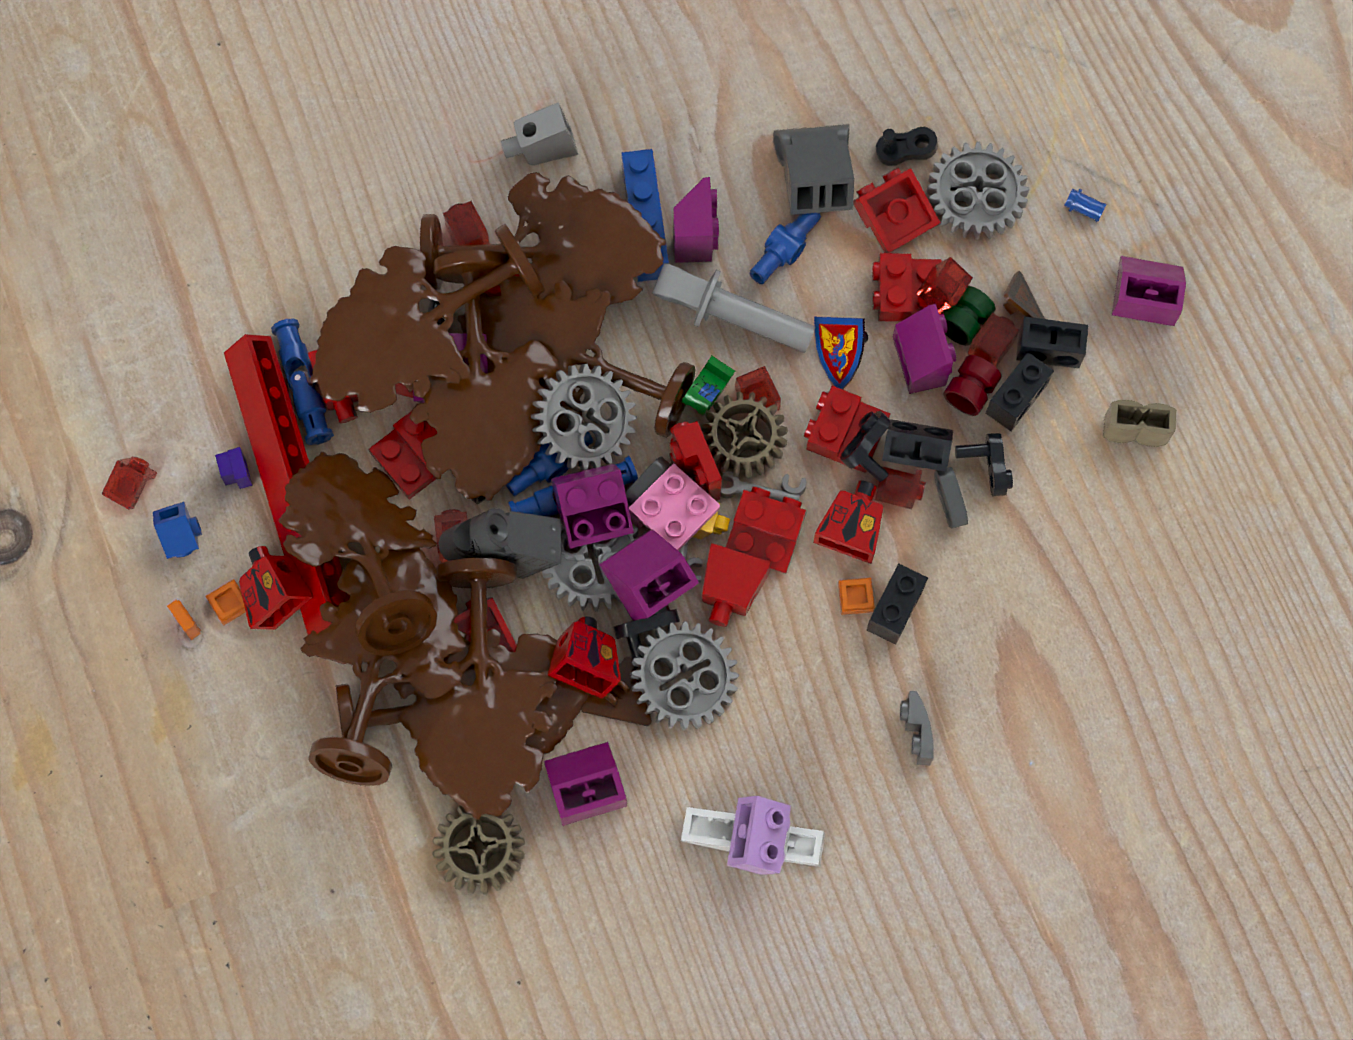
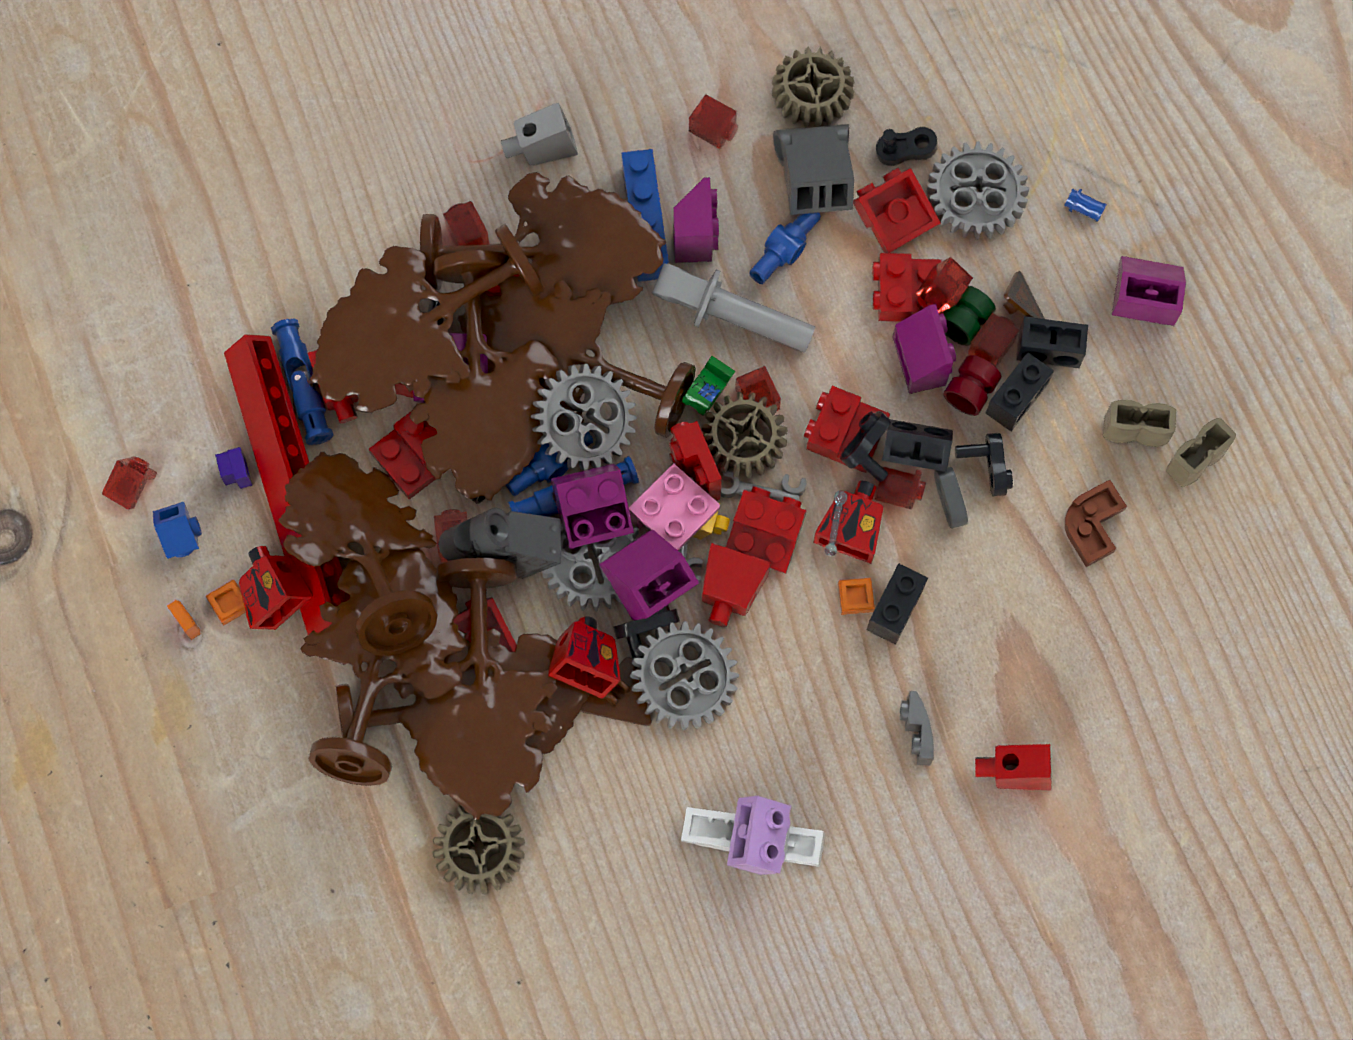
(585, 783): magenta slope -> none
(650, 475): dark grey beam -> none
(713, 121): none -> clear red brick
(827, 78): none -> dark tan gear
(840, 346): shield -> none
(840, 498): none -> clear light blue hinge
(1032, 768): none -> red torso
(1085, 519): none -> copper plate
(1201, 452): none -> dark tan brick

